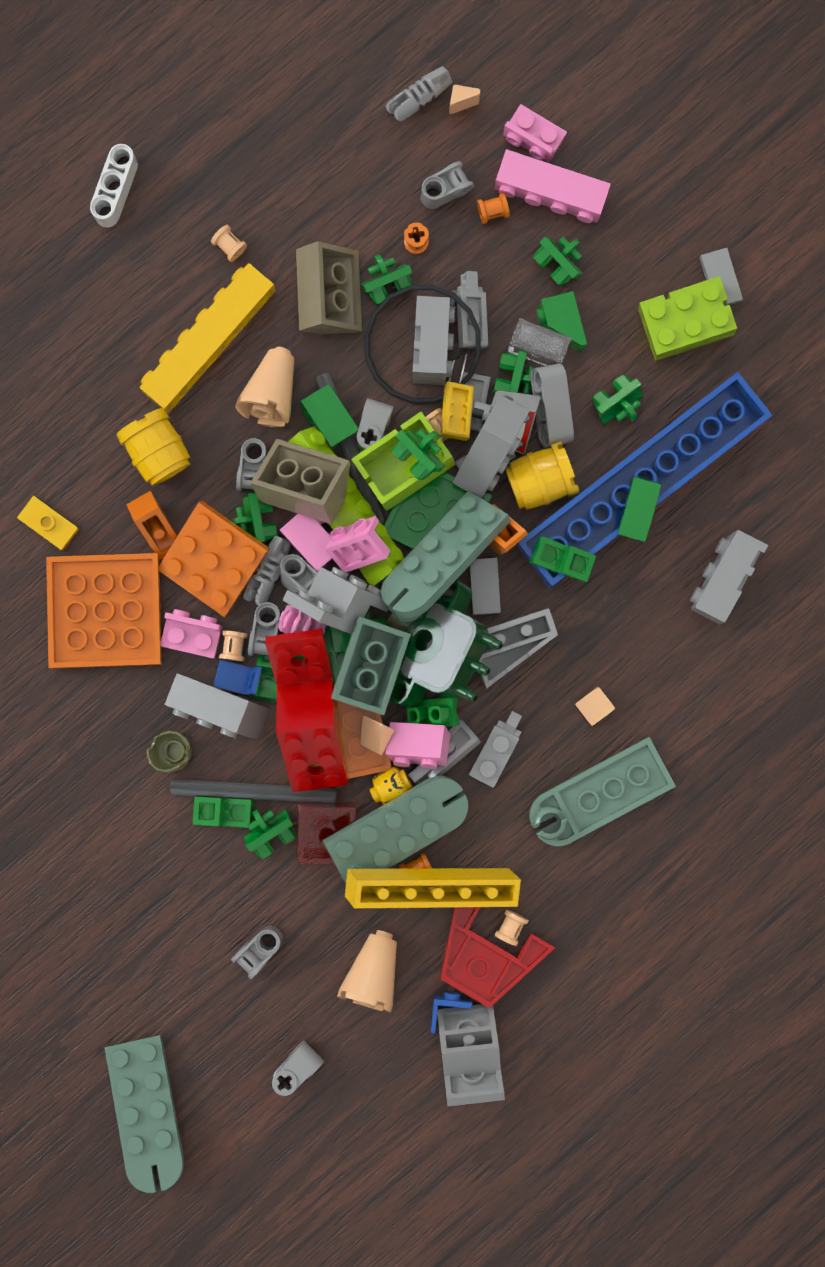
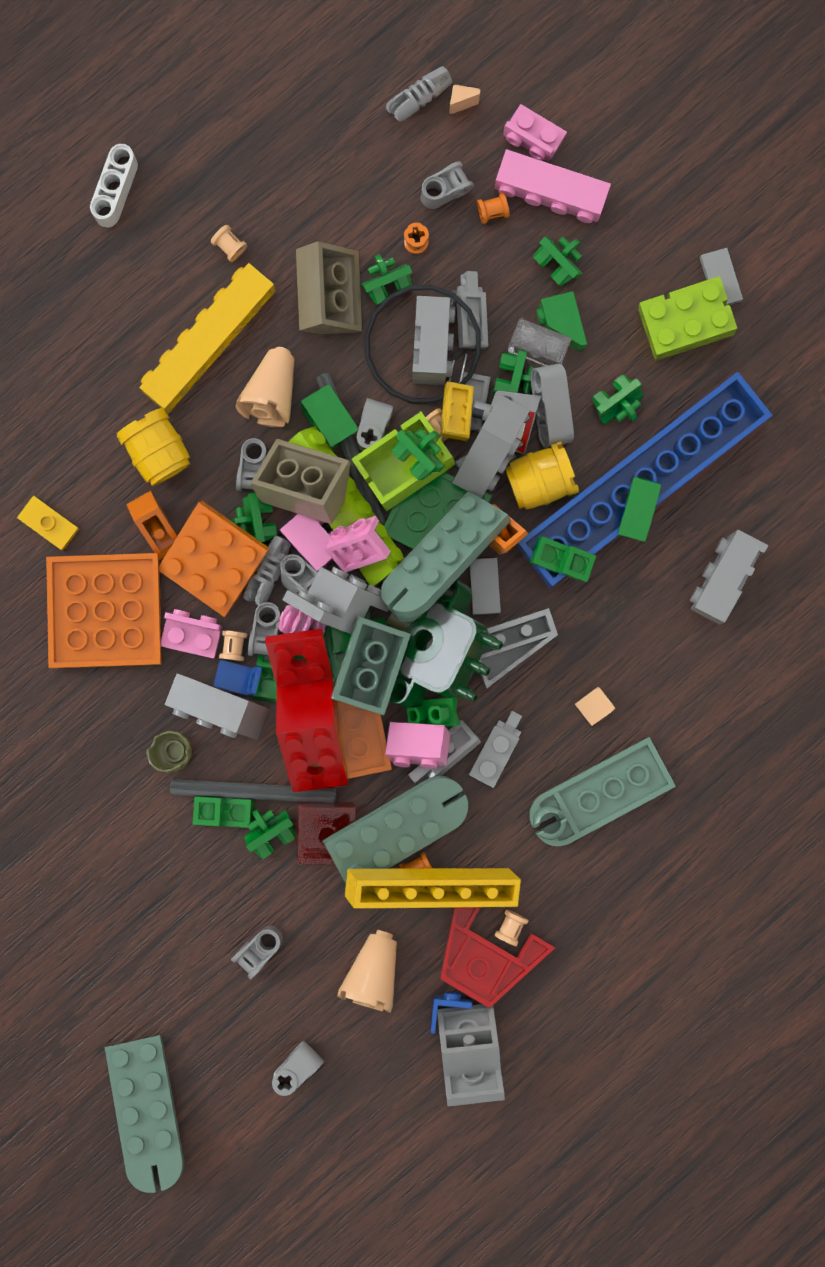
(375, 735): light nougat slope -> none
(390, 785): yellow head -> none

